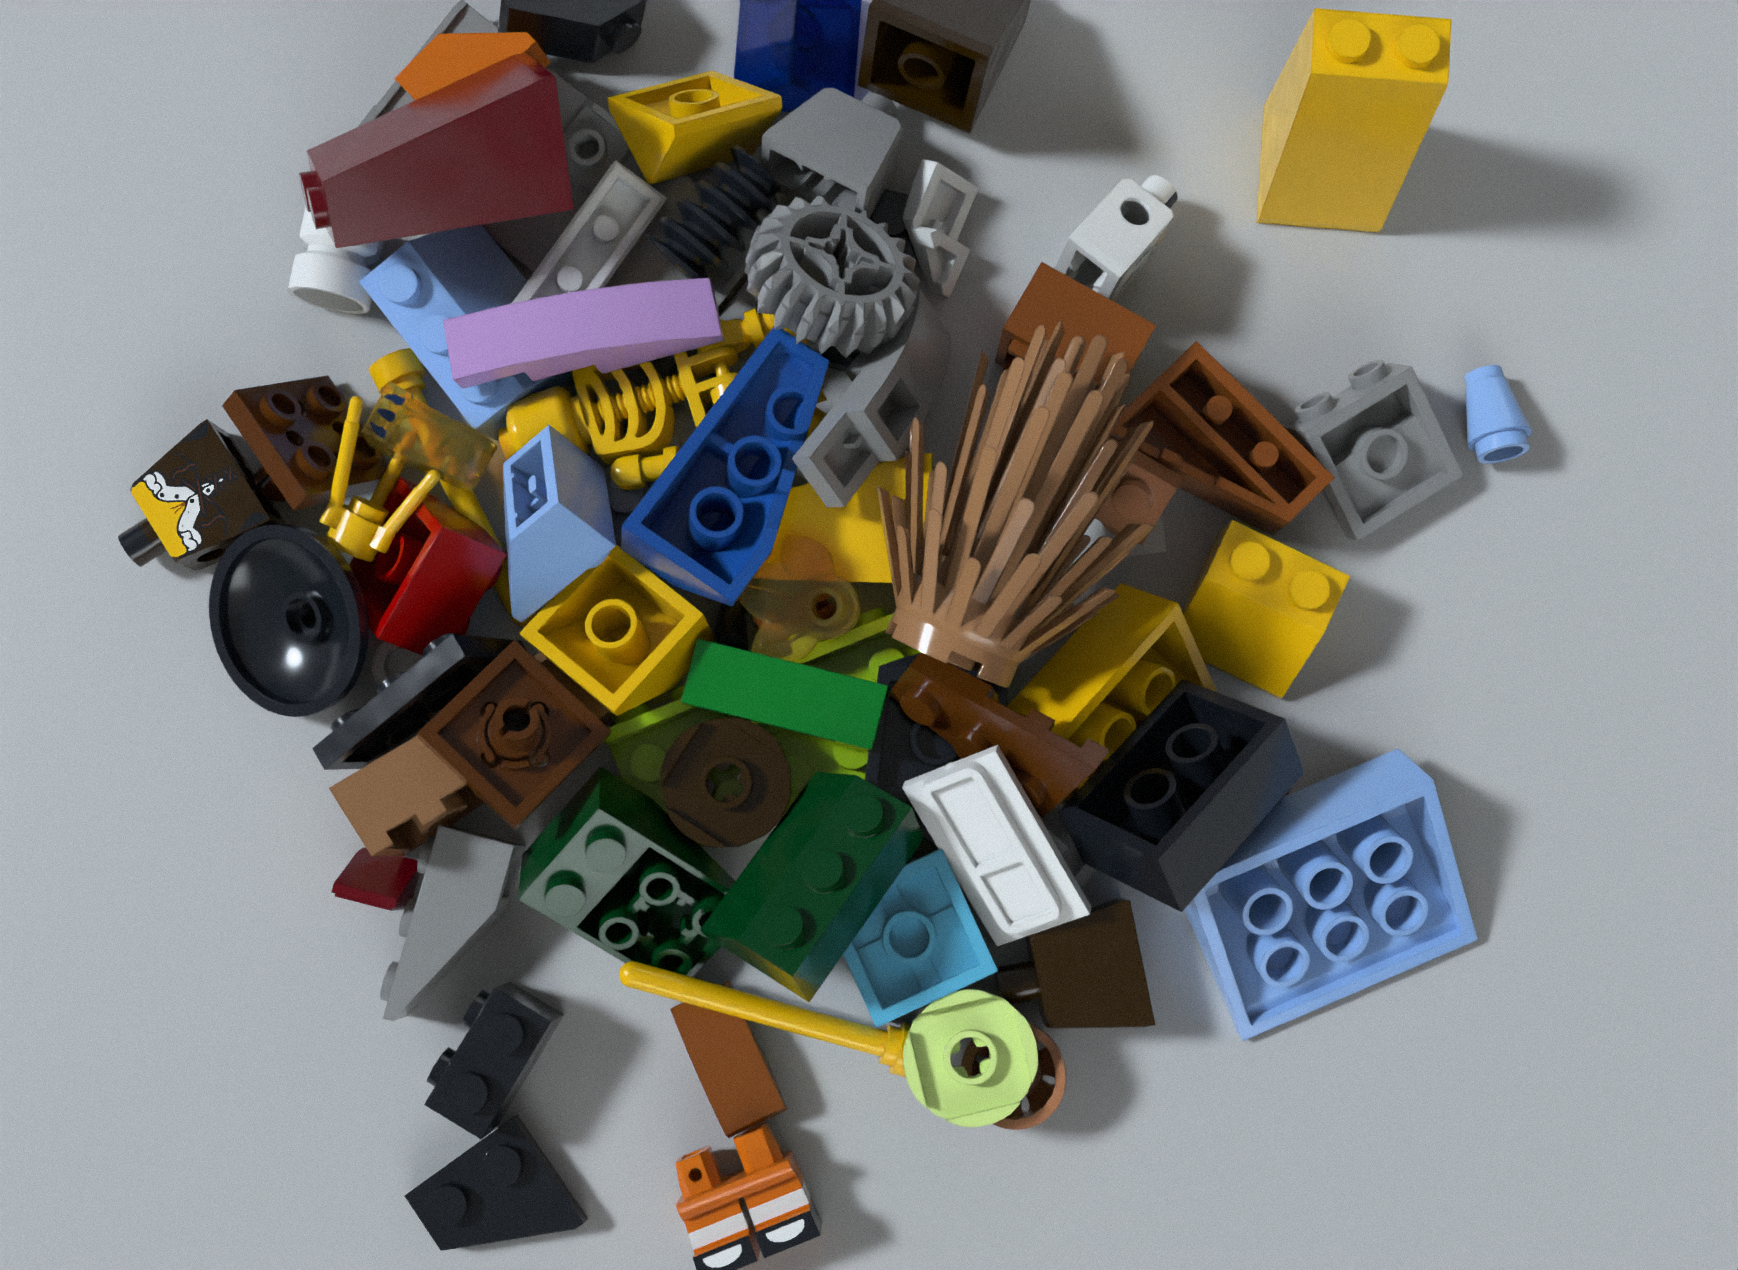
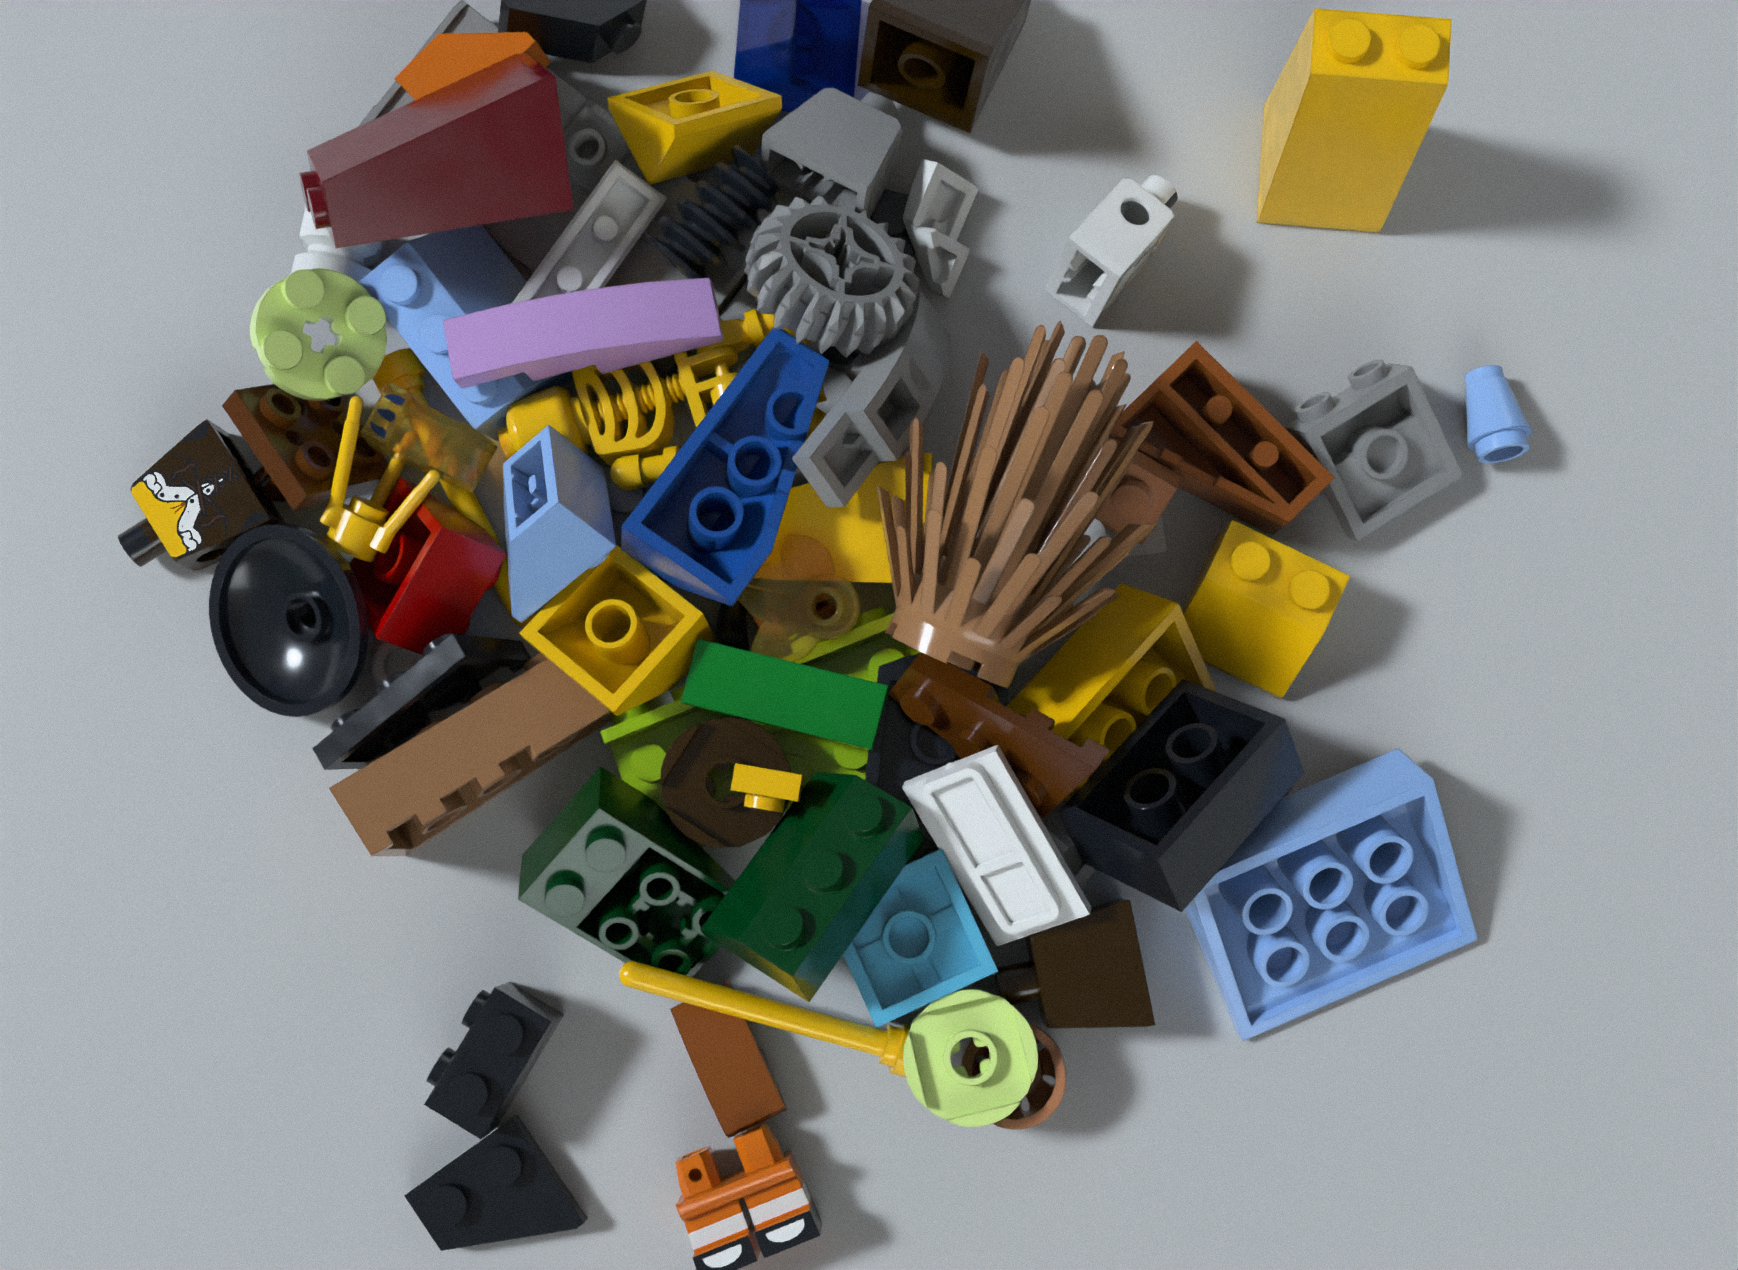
(286, 351): none -> yellowish green plate
(378, 880): dark red slope -> none
(460, 898): light grey slope -> none
(514, 733): reddish brown plate -> none
(766, 787): none -> yellow plate
(1083, 313): dark orange container -> none

